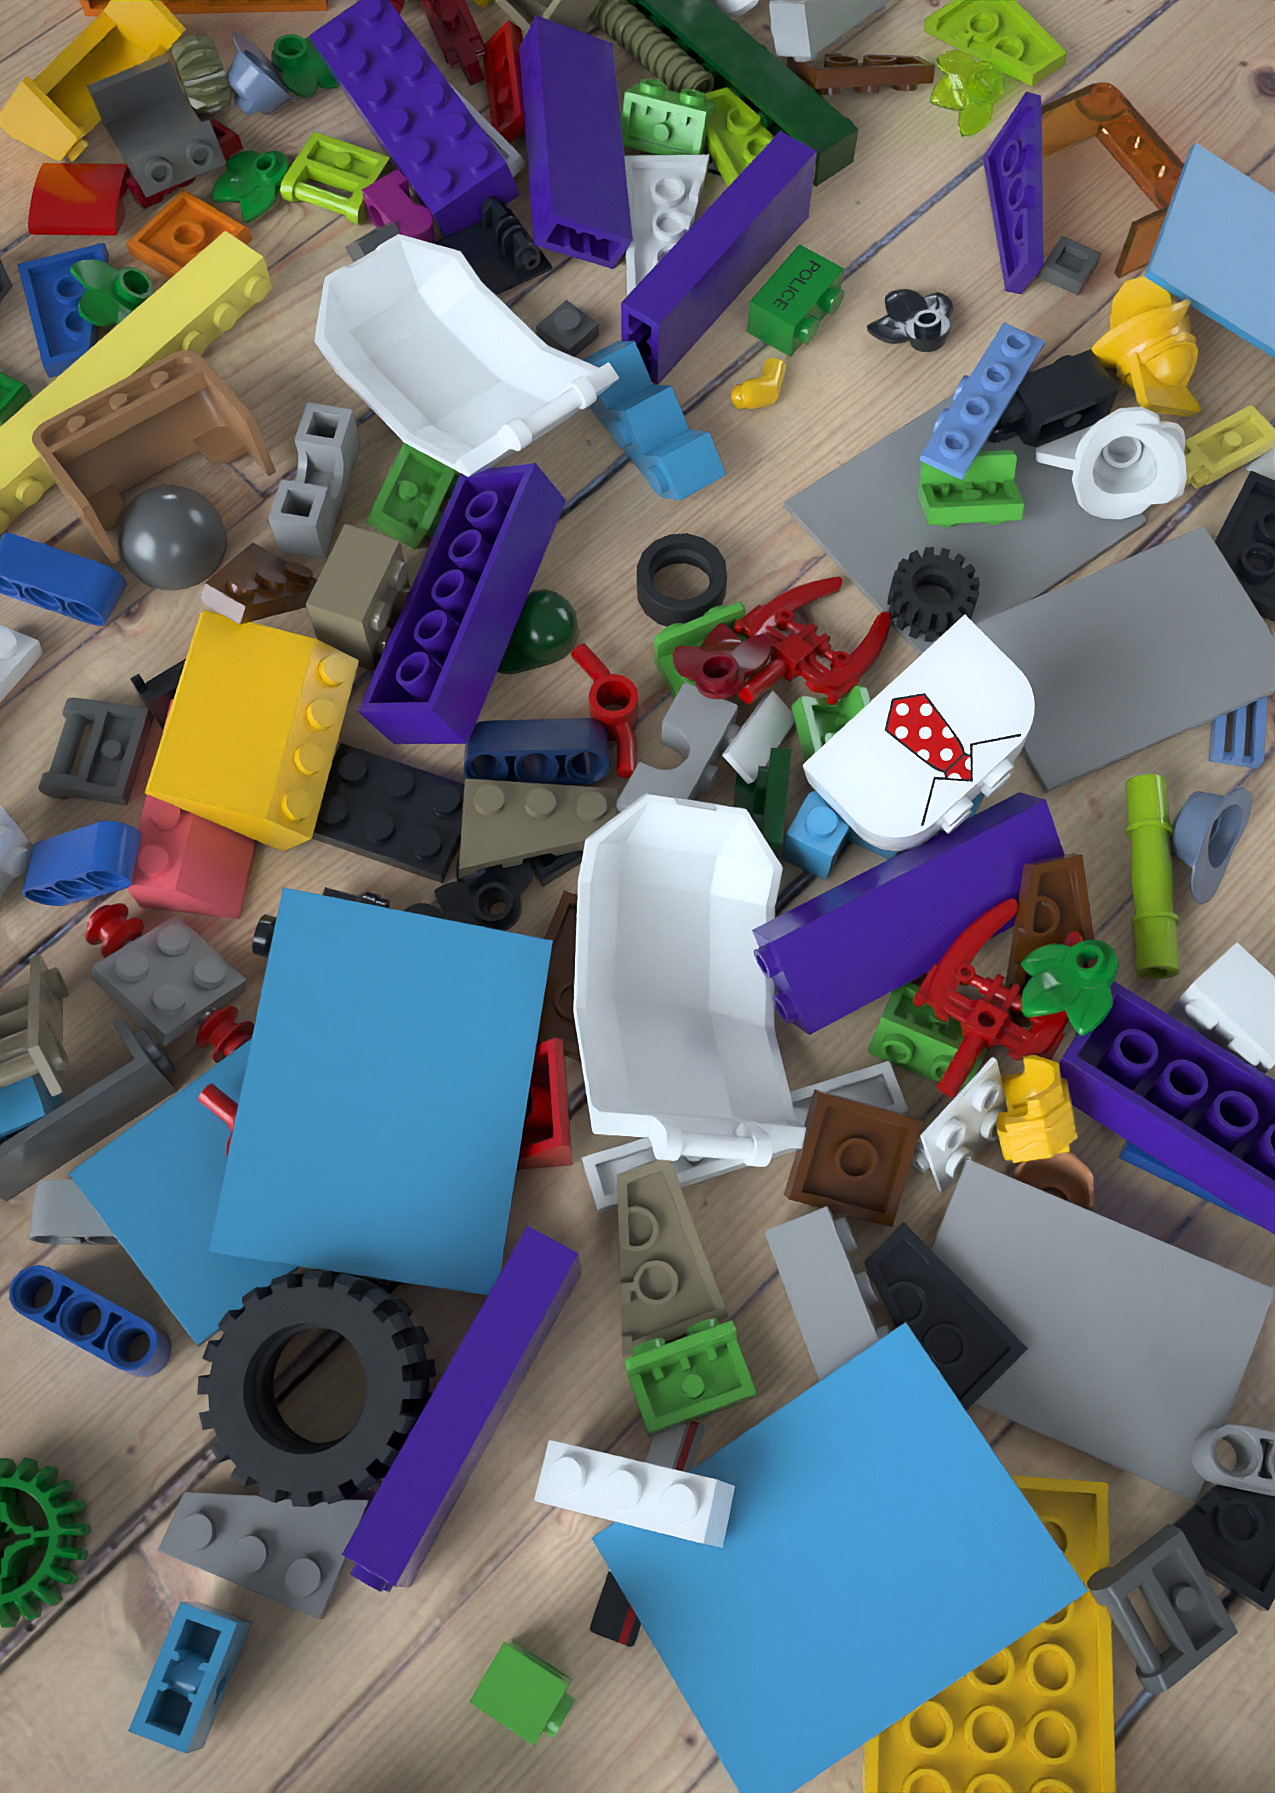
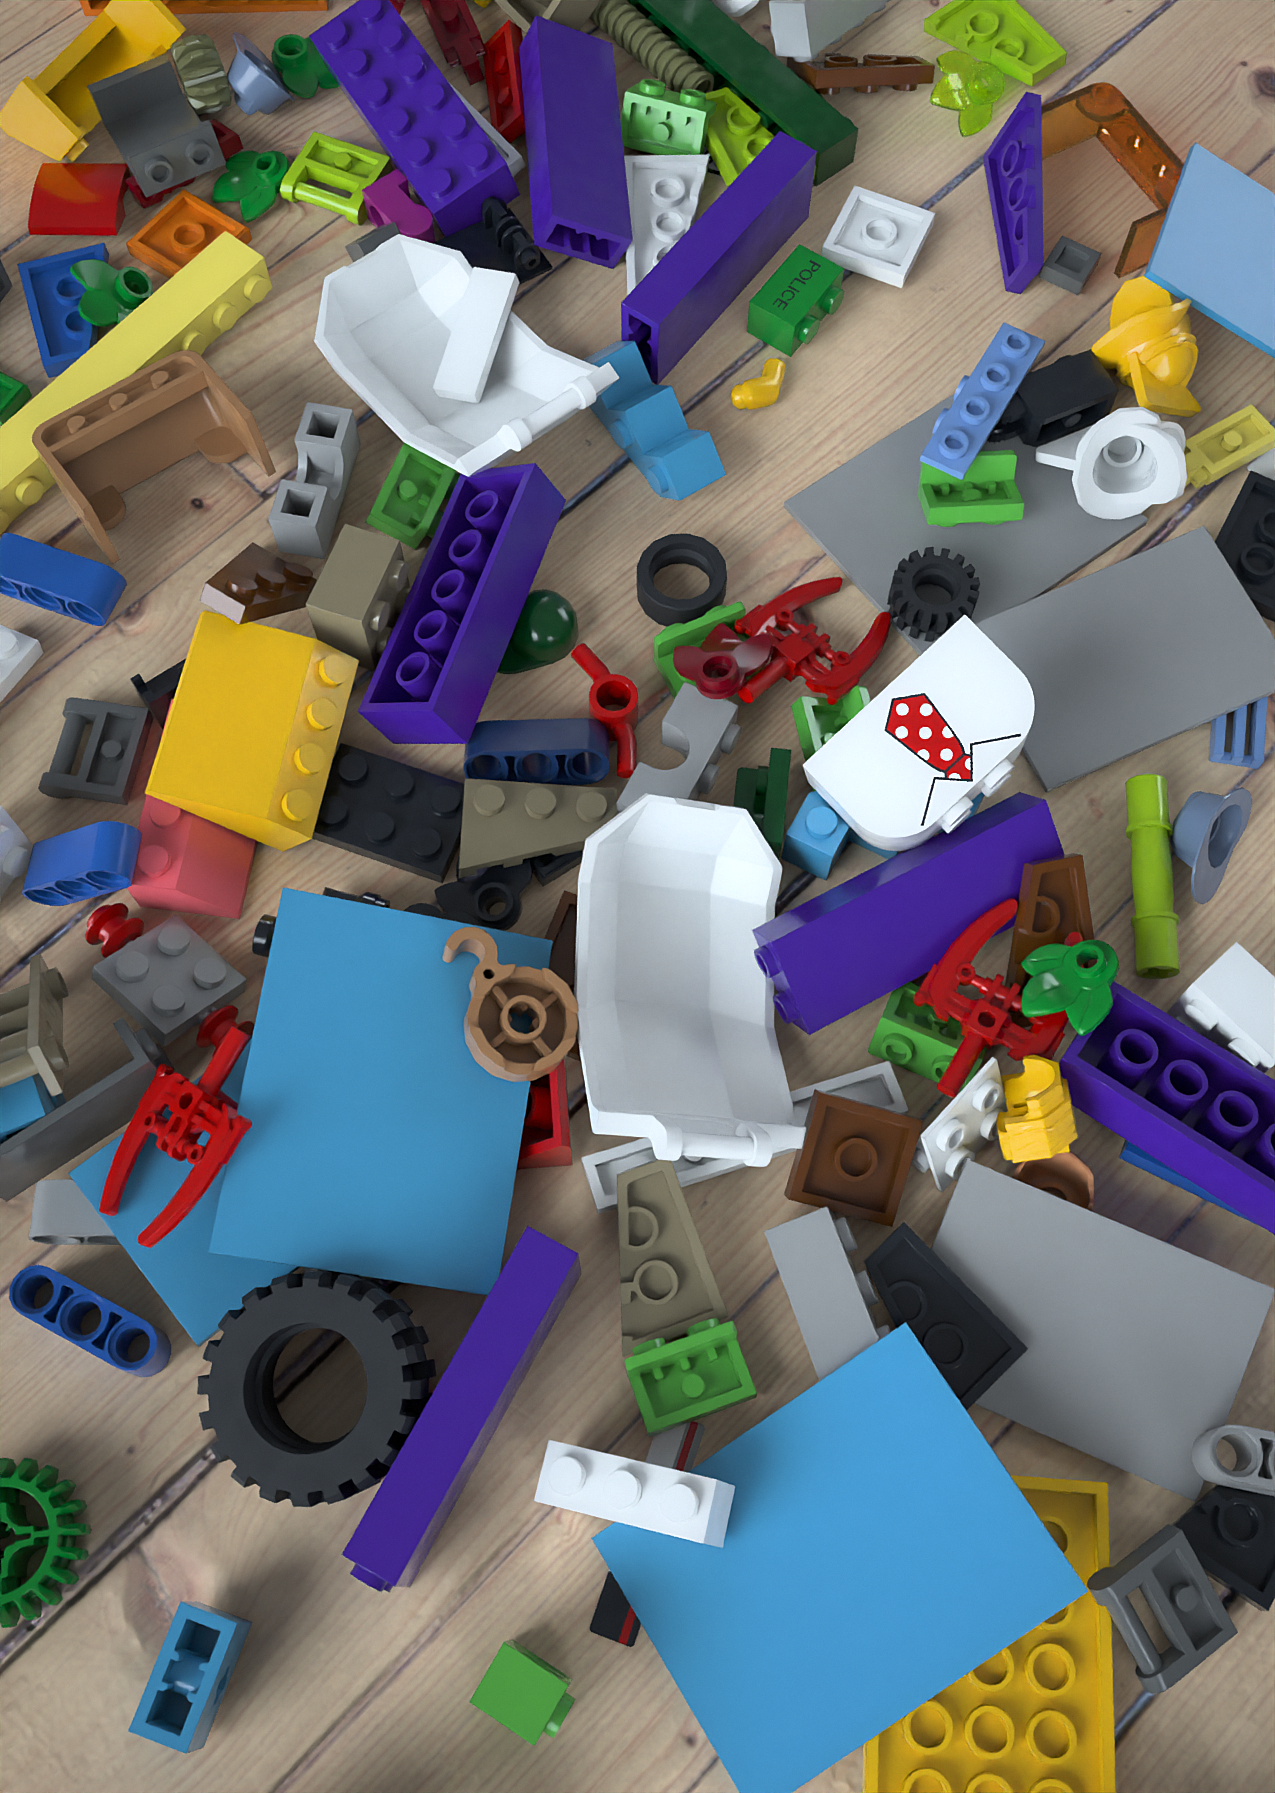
(171, 537): dark grey piece -> none
(193, 1110): none -> red bar
(266, 1544): light grey wing -> none
(476, 335): none -> white tile
(509, 989): none -> medium nougat piece
(568, 329): dark grey plate -> none
(759, 734): white piece -> none
(878, 236): none -> white plate
(914, 320): black plate -> none

